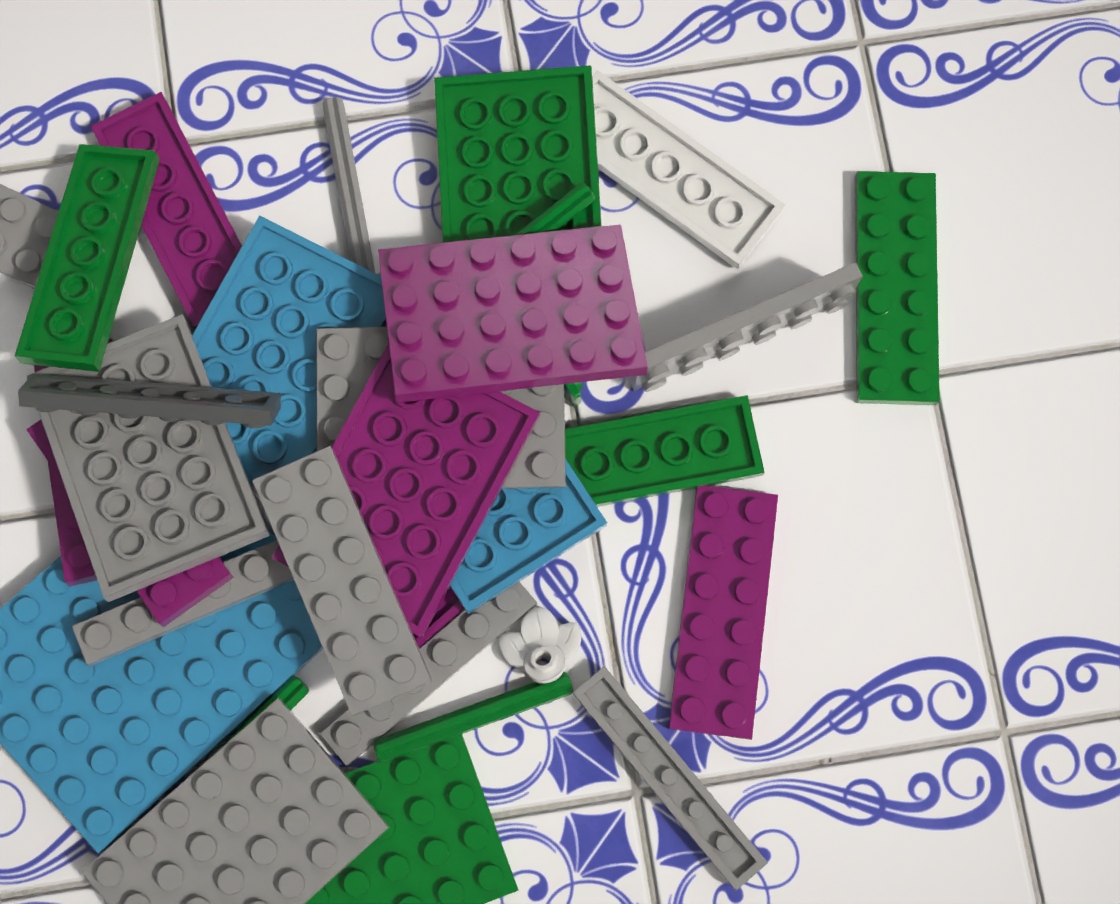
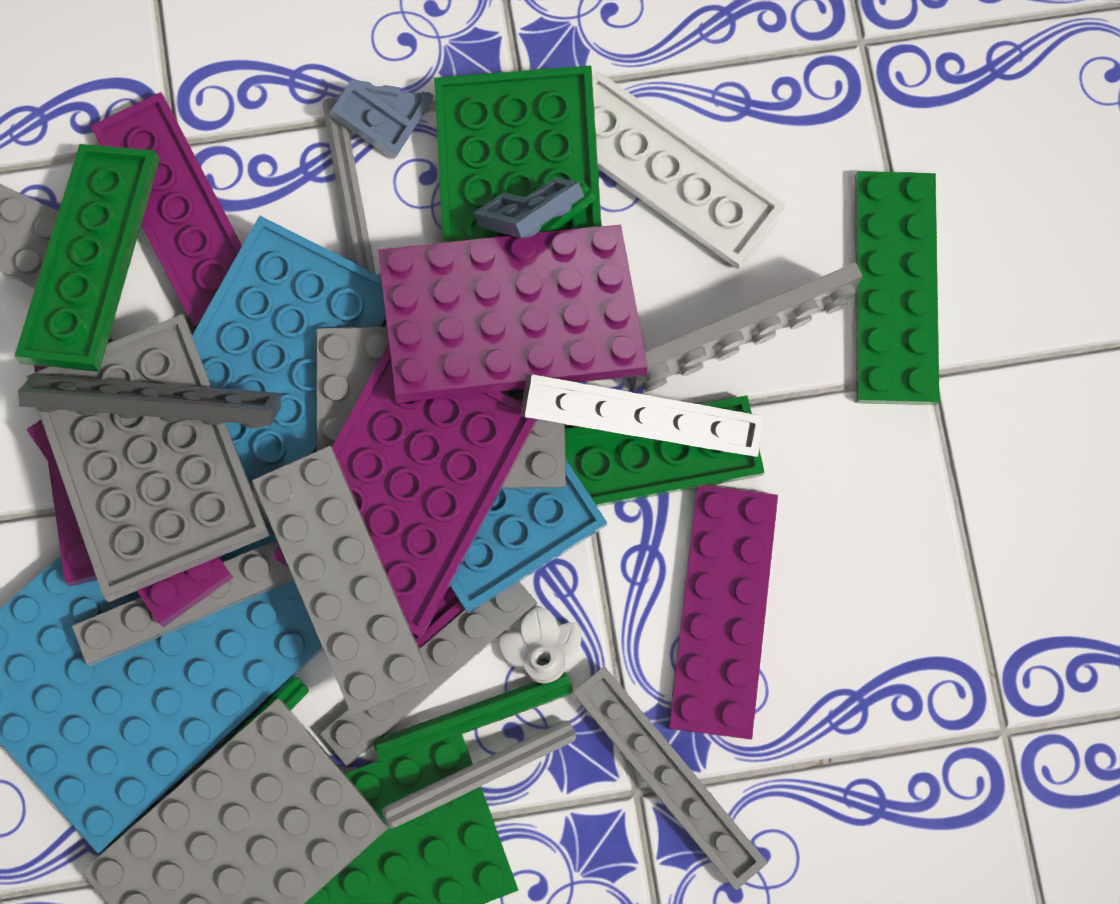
(380, 113): none -> sand blue wing
(478, 774): none -> light grey axle
(525, 215): none -> sand blue plate
(641, 415): none -> plate

